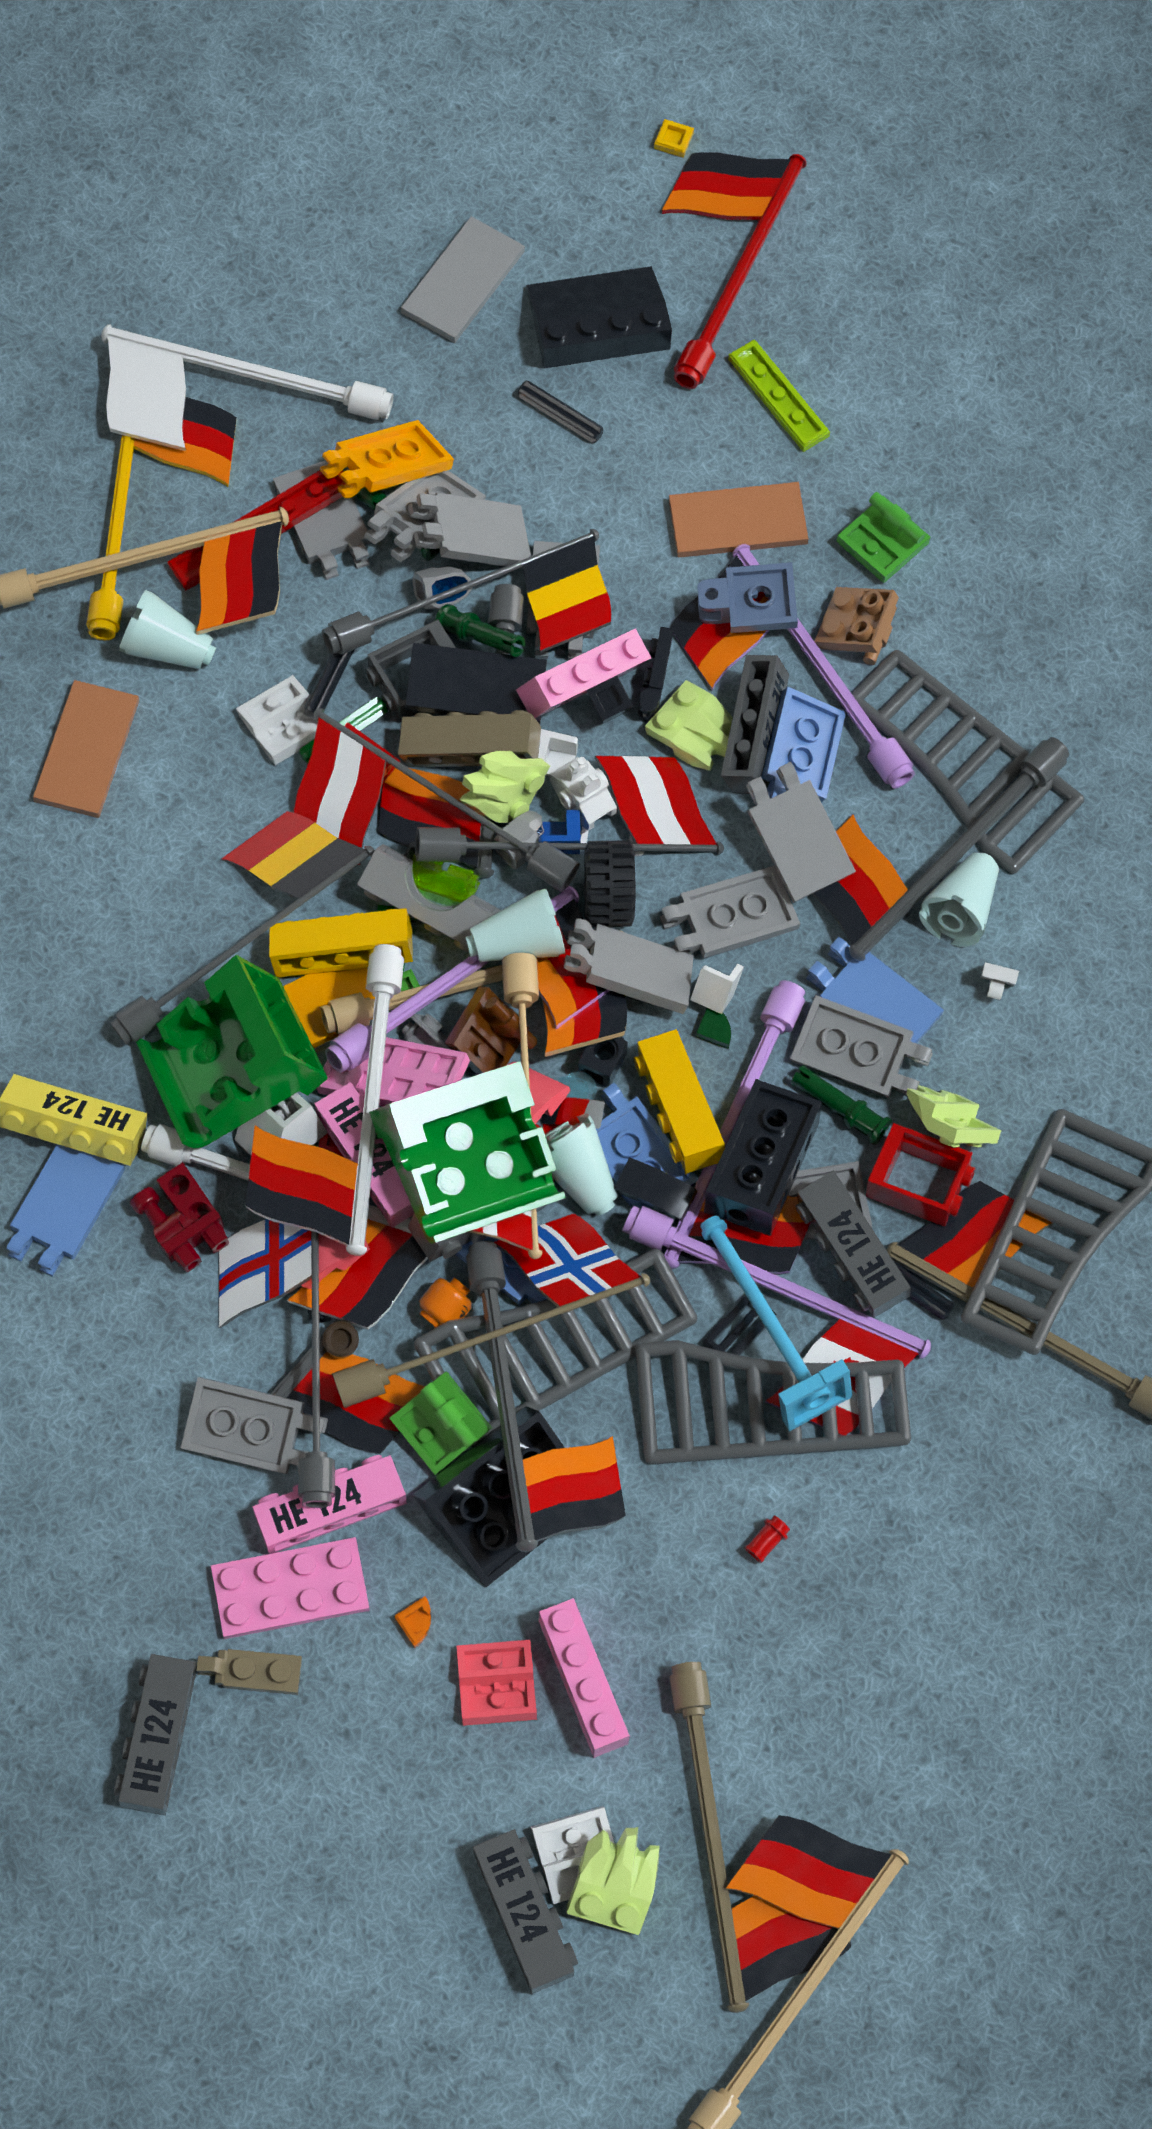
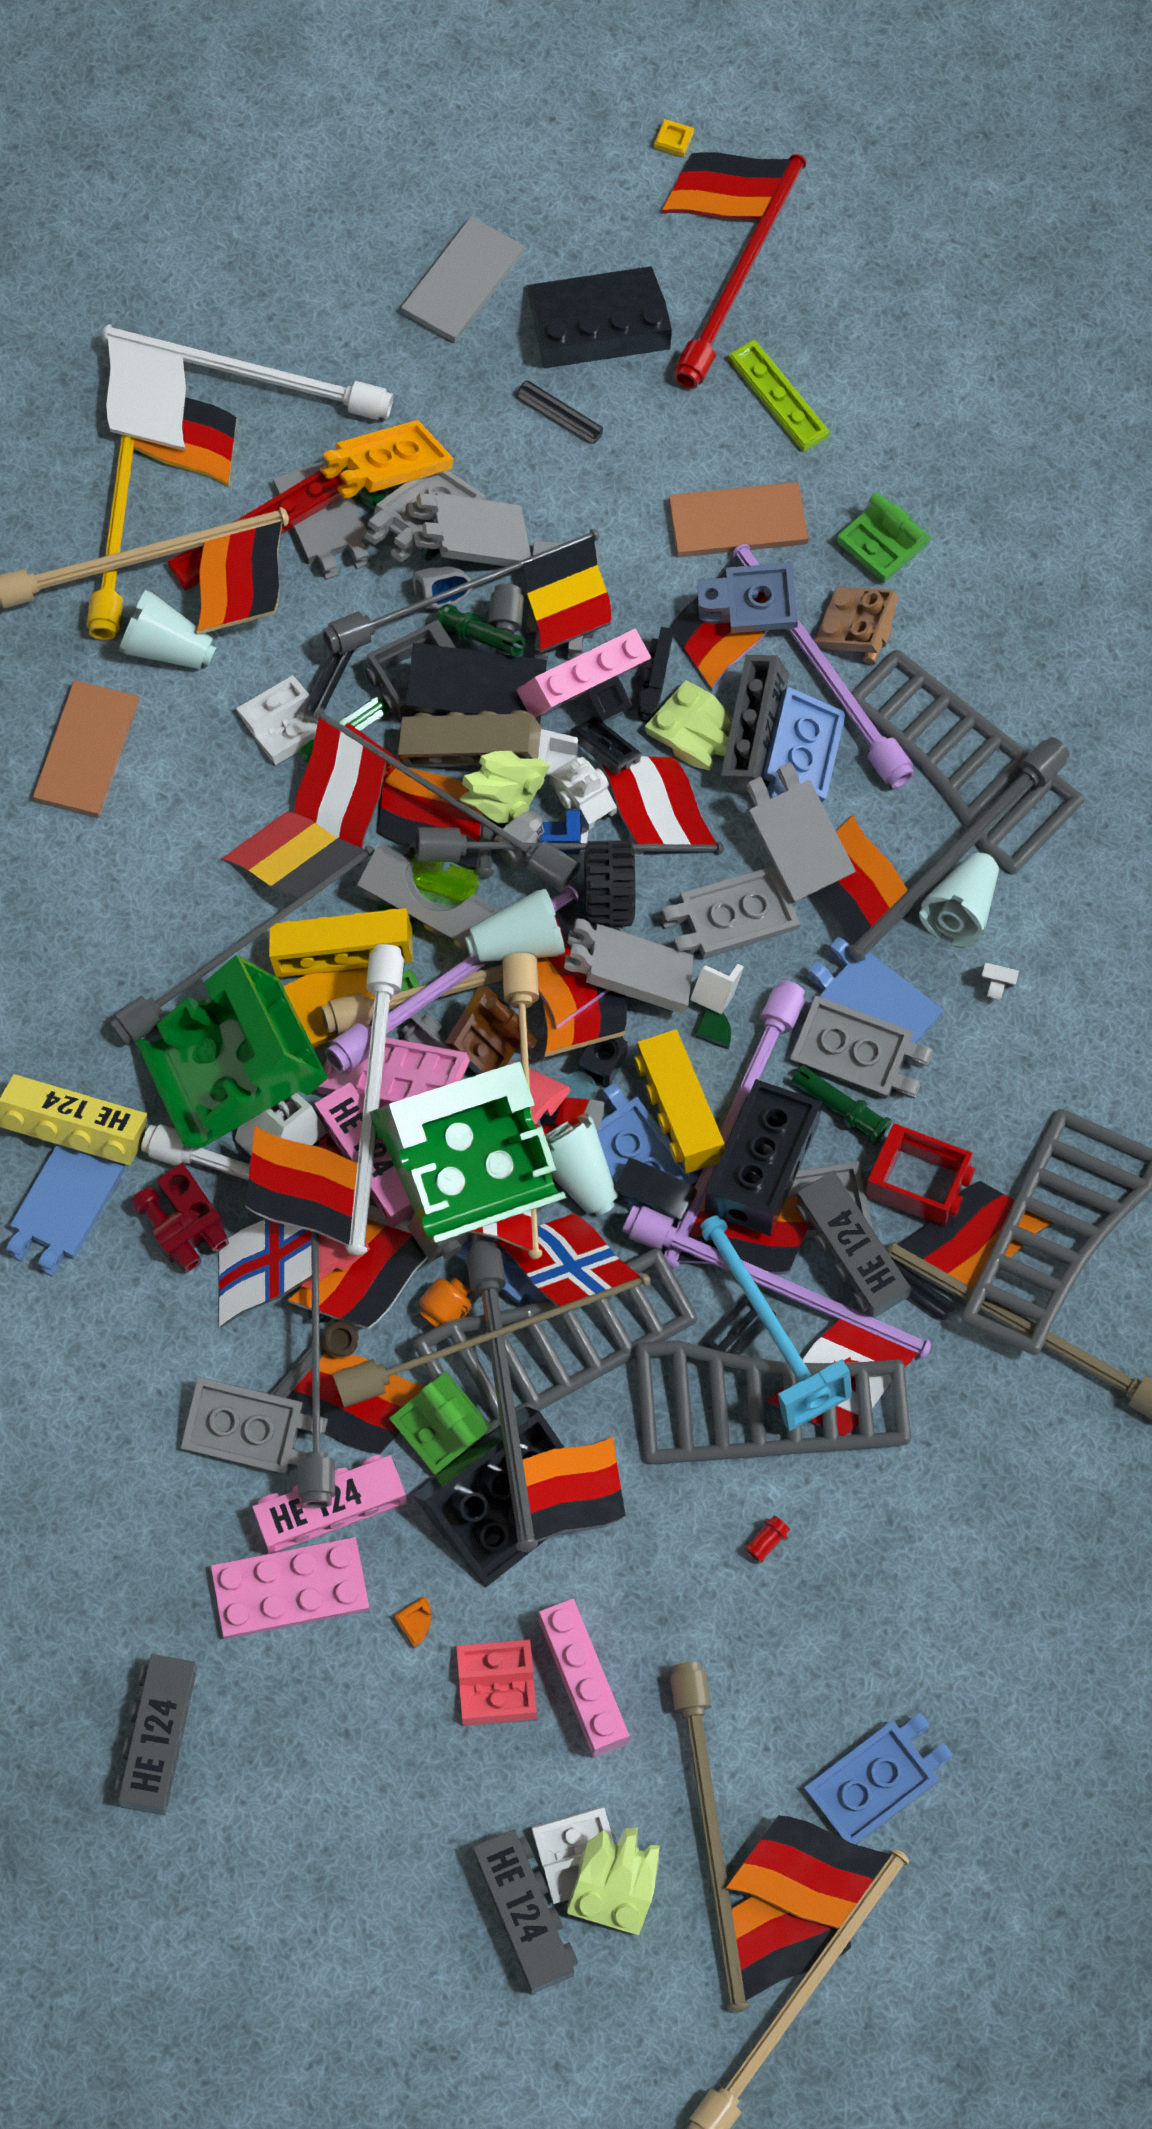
(253, 1671): dark tan hinge -> none
(601, 746): none -> black tile
(876, 1780): none -> medium blue tile
(951, 1117): yellowish green plate -> none

